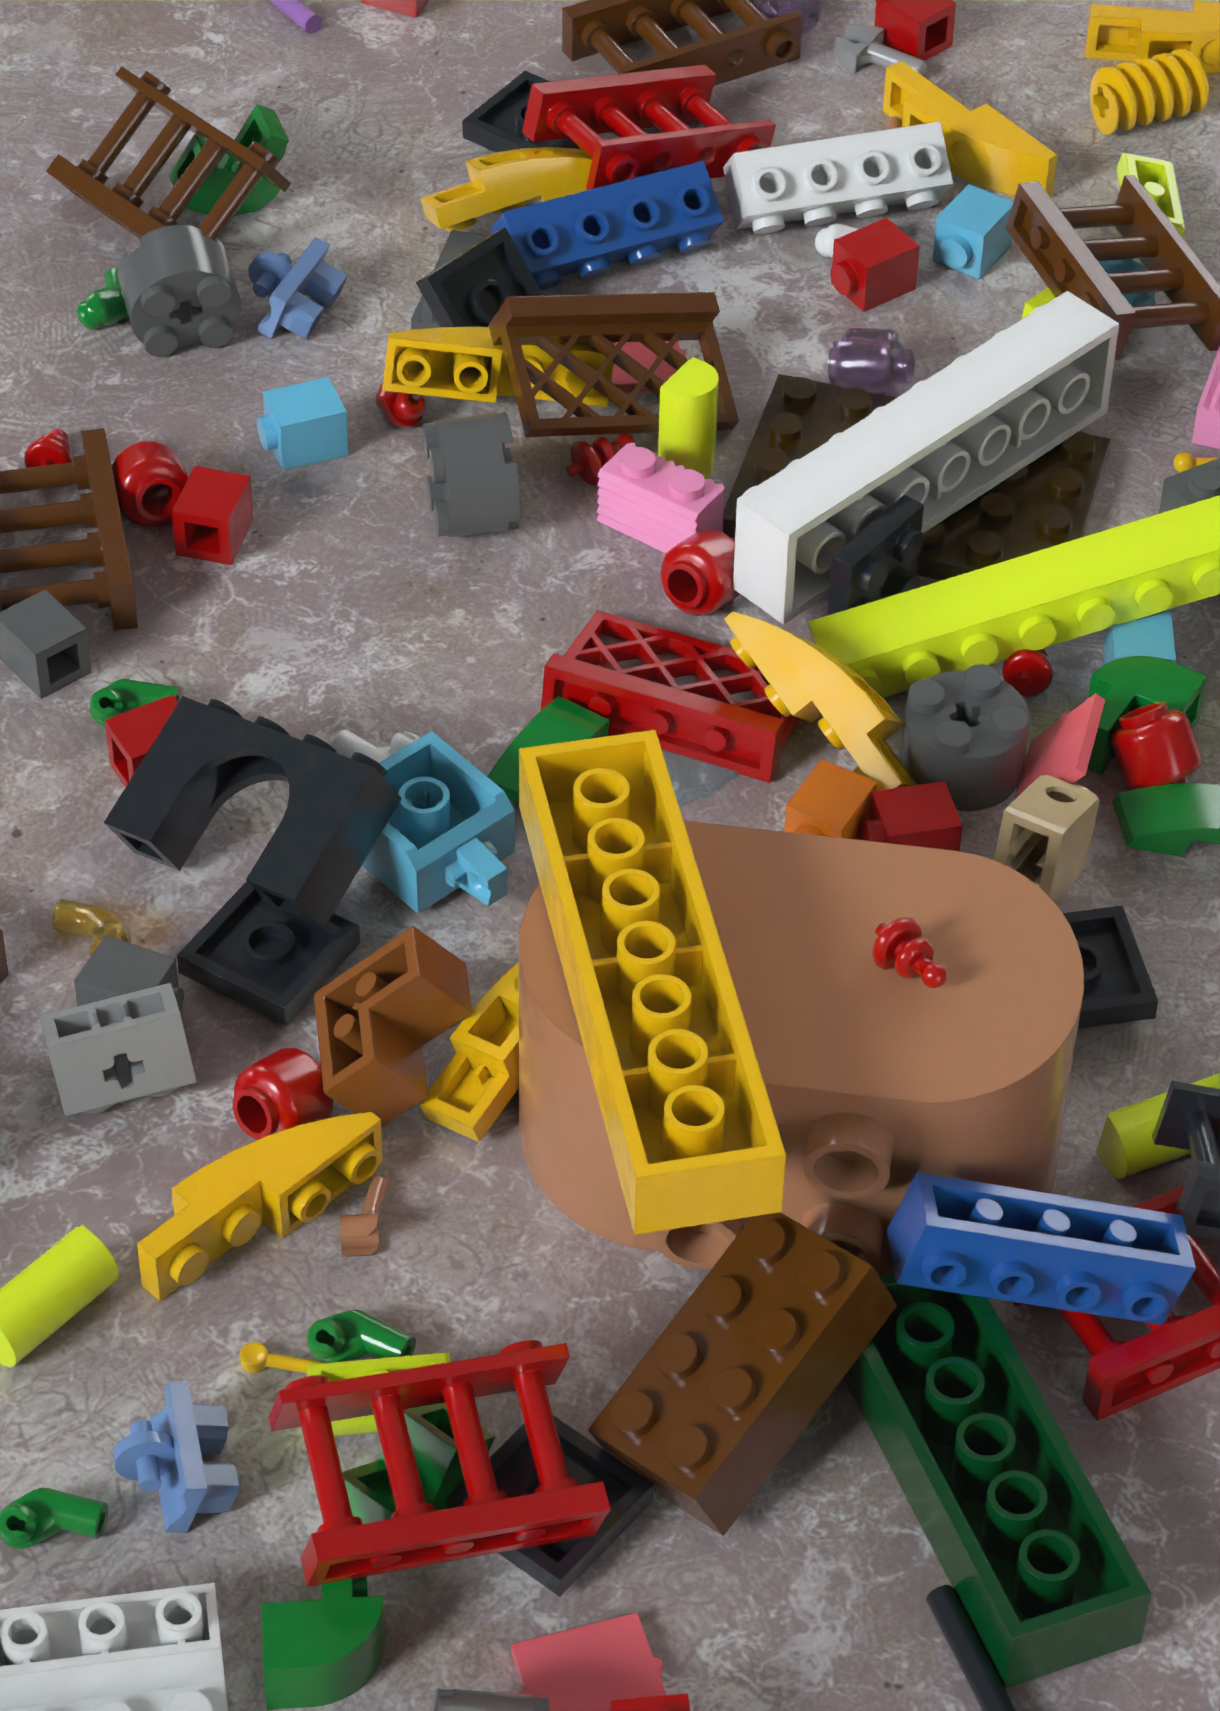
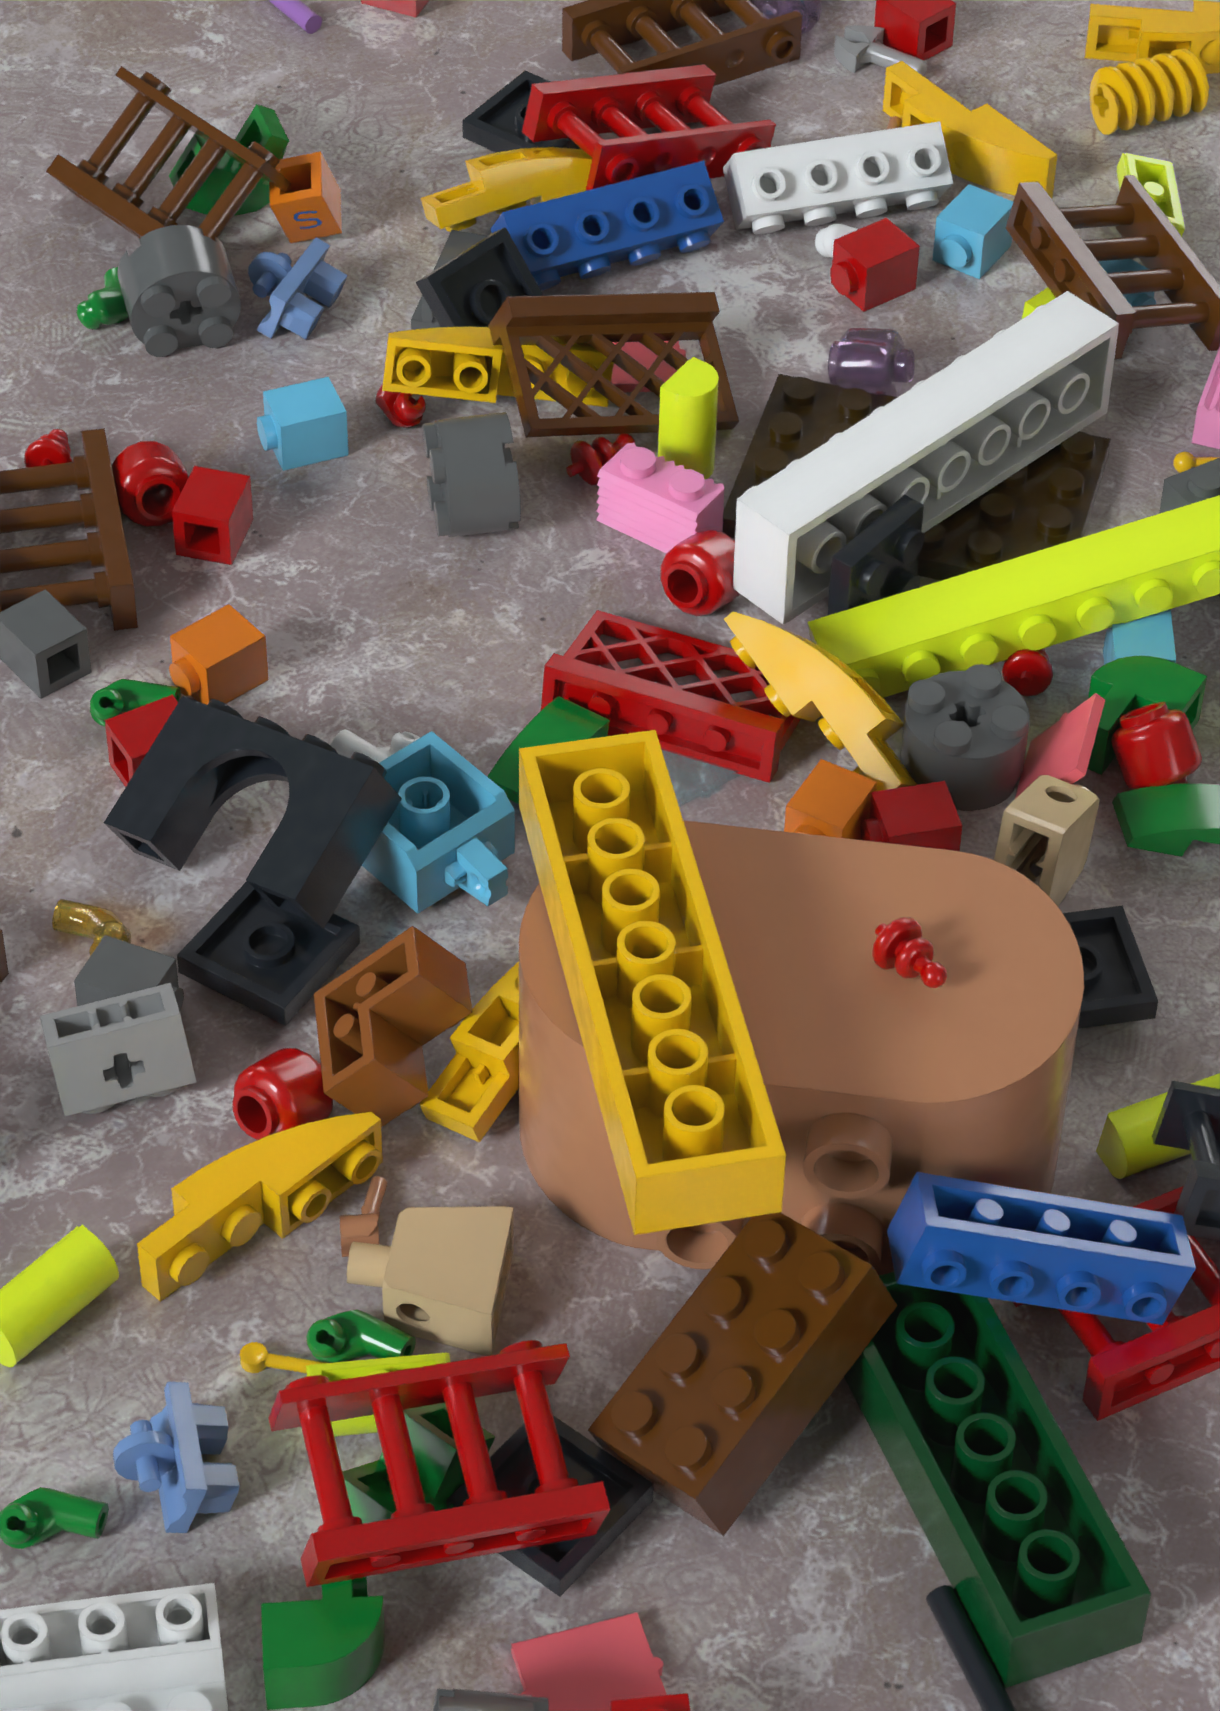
(218, 657): none -> orange brick
(311, 202): none -> orange brick
(442, 1273): none -> tan torso

